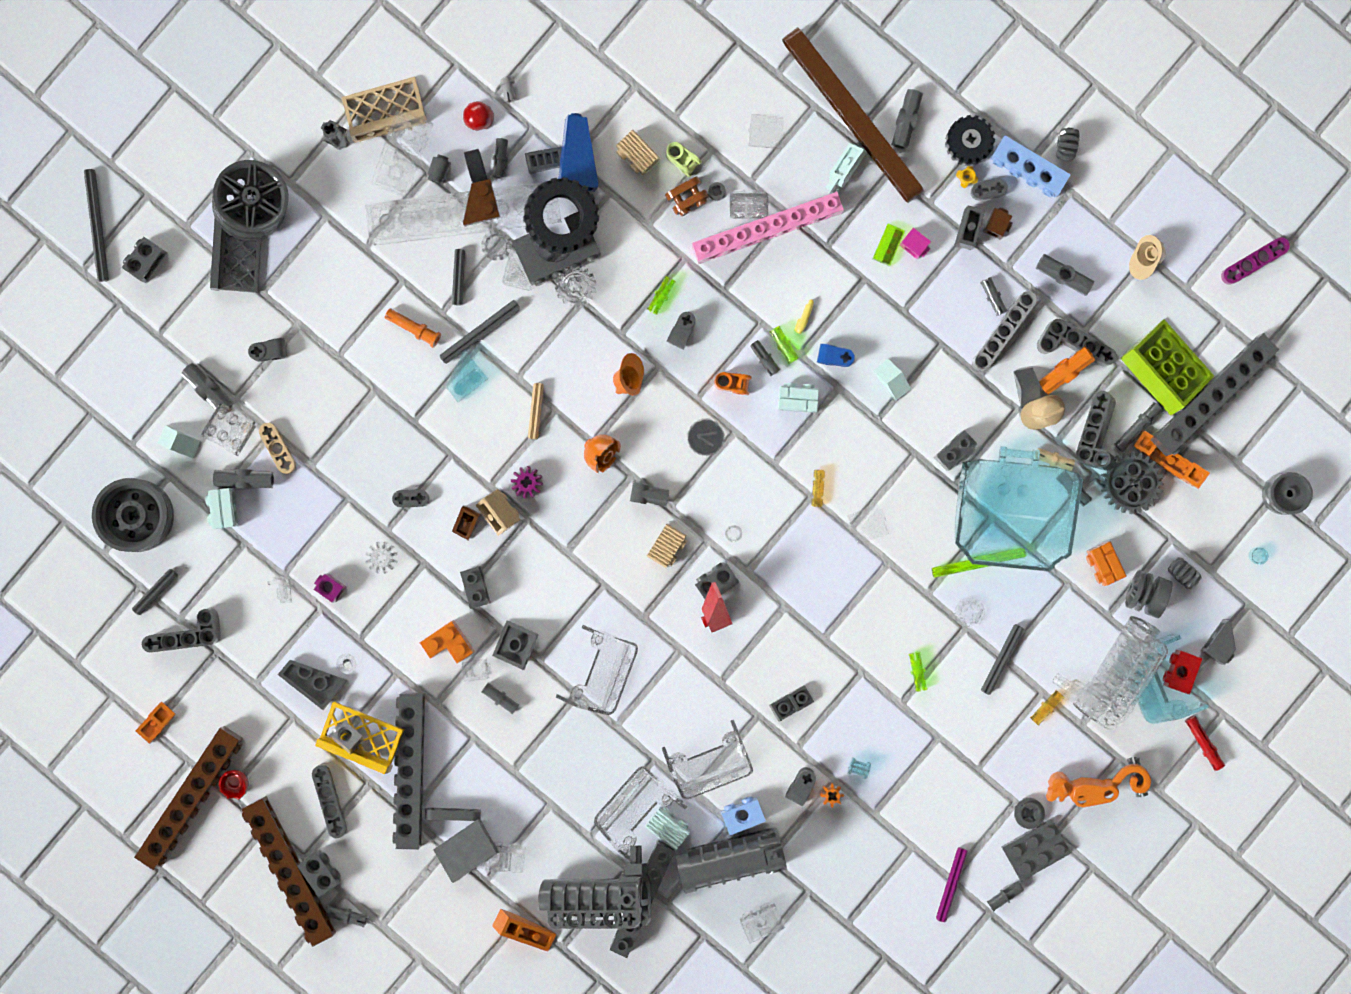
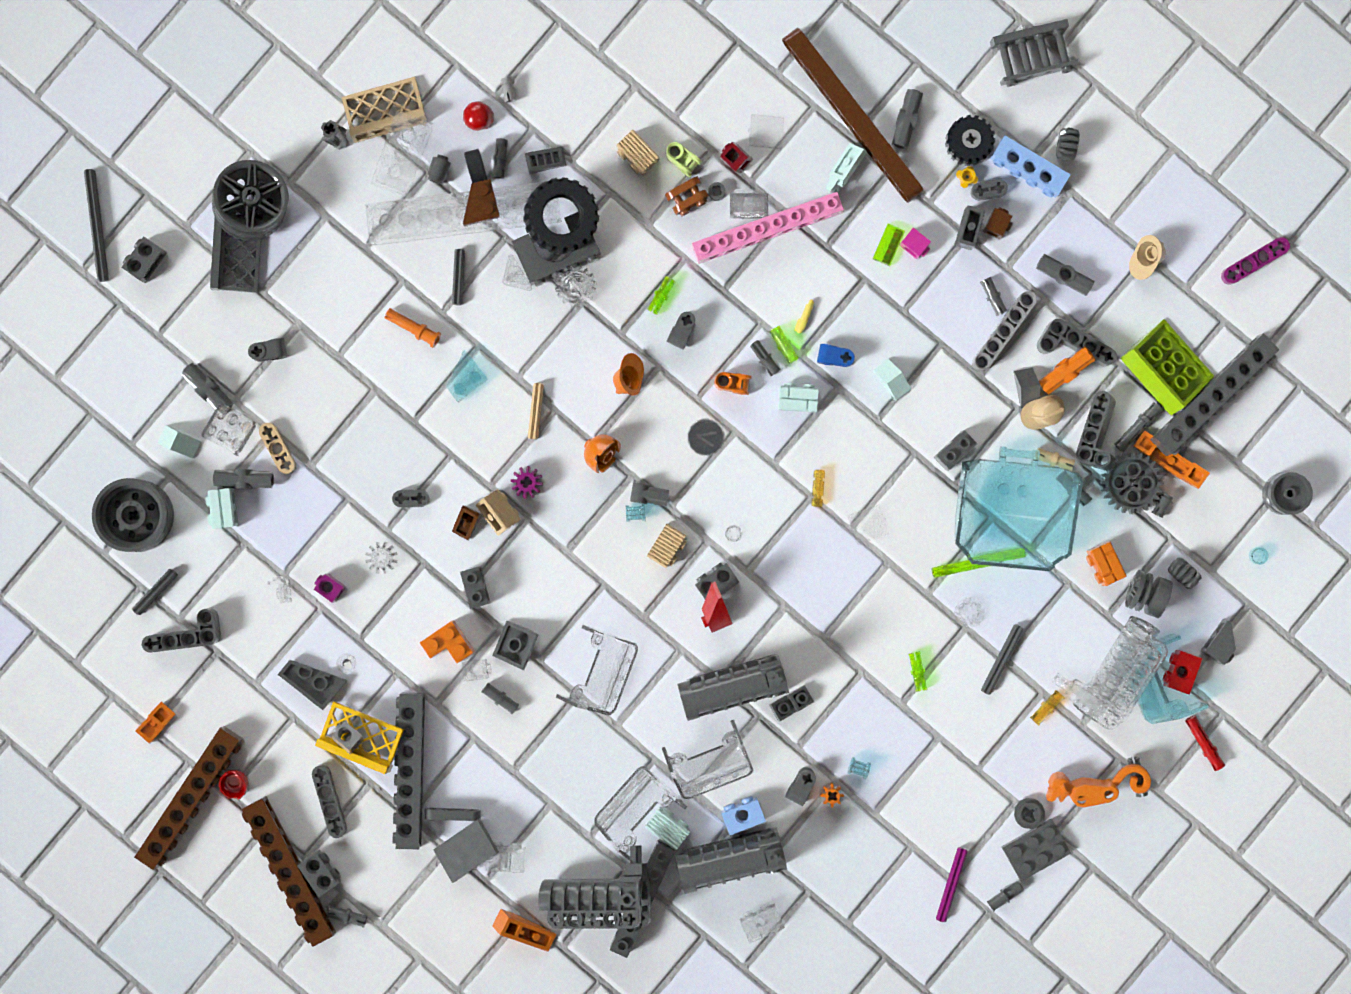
(479, 331): dark grey axle -> none
(491, 237): clear gear -> none
(577, 153): blue slope -> none
(635, 513): none -> clear light blue bush
(729, 153): none -> dark red brick
(733, 686): none -> dark grey piece
(1039, 34): none -> dark grey fence
(1162, 505): none -> dark grey pin

